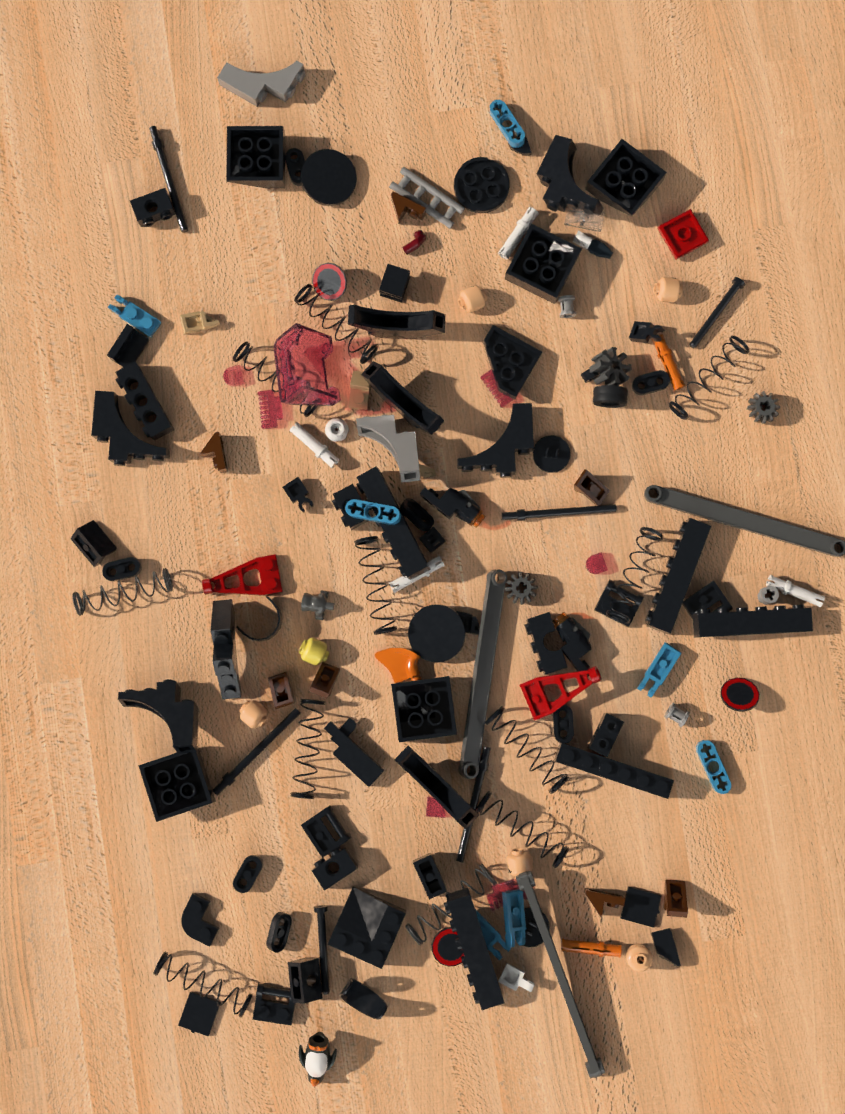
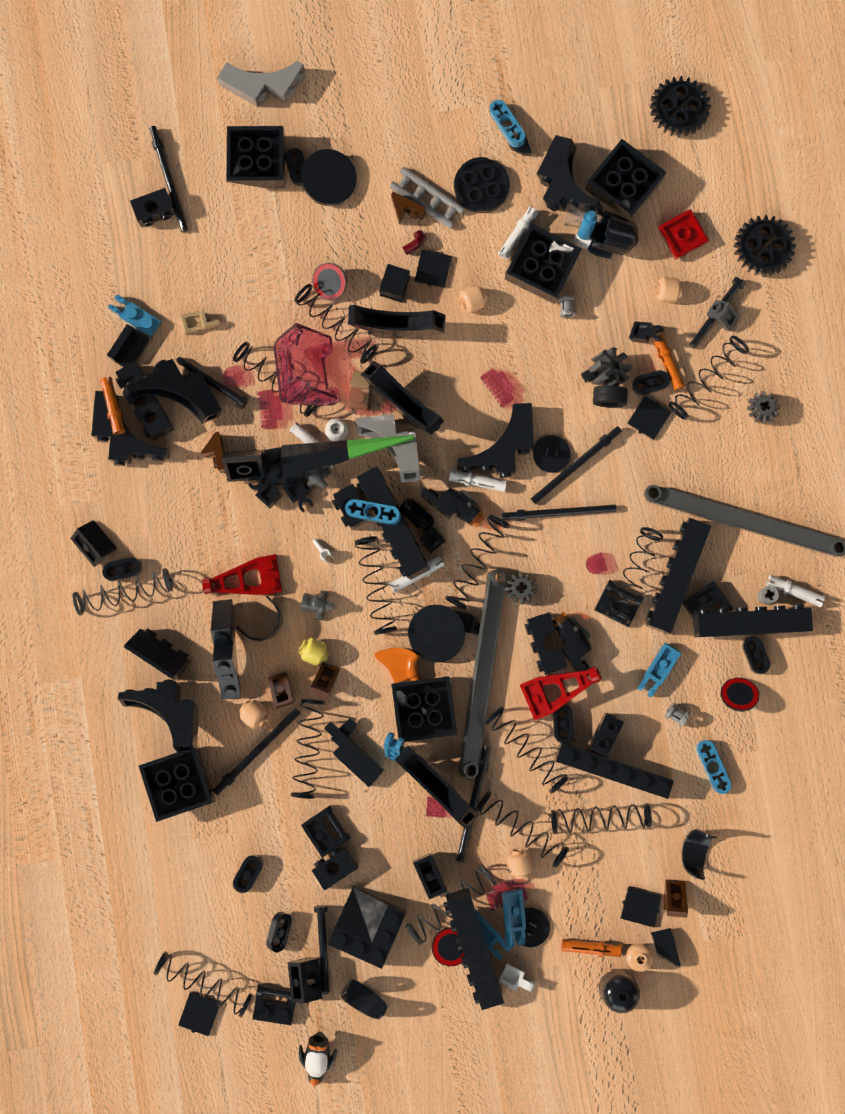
(114, 412): none -> orange pin
(158, 653): none -> black slope
(169, 383): none -> black arch
(194, 924): black plate -> none
(242, 401): none -> black bar
(244, 465): none -> black slope
(266, 494): none -> black plate
(299, 460): none -> black plate
(317, 479): none -> dark grey piece
(323, 552): none -> white hand
(393, 746): none -> dark azure hinge
(433, 268): none -> black piece
(477, 480): none -> white pin
(498, 521): none -> black piece
(509, 360): black plate -> none
(587, 225): none -> dark azure cylinder
(591, 487): reddish brown slope -> none
(594, 1065): dark grey piece -> none
(598, 899): reddish brown slope -> none
(604, 441): none -> black bar
(615, 234): none -> black cylinder
(619, 991): none -> black cylinder
(647, 820): none -> black piece
(649, 418): none -> black piece
(692, 117): none -> black gear
(694, 852): none -> black piece
(724, 314): none -> dark grey bracket
(755, 655): none -> black plate
(776, 258): none -> black gear

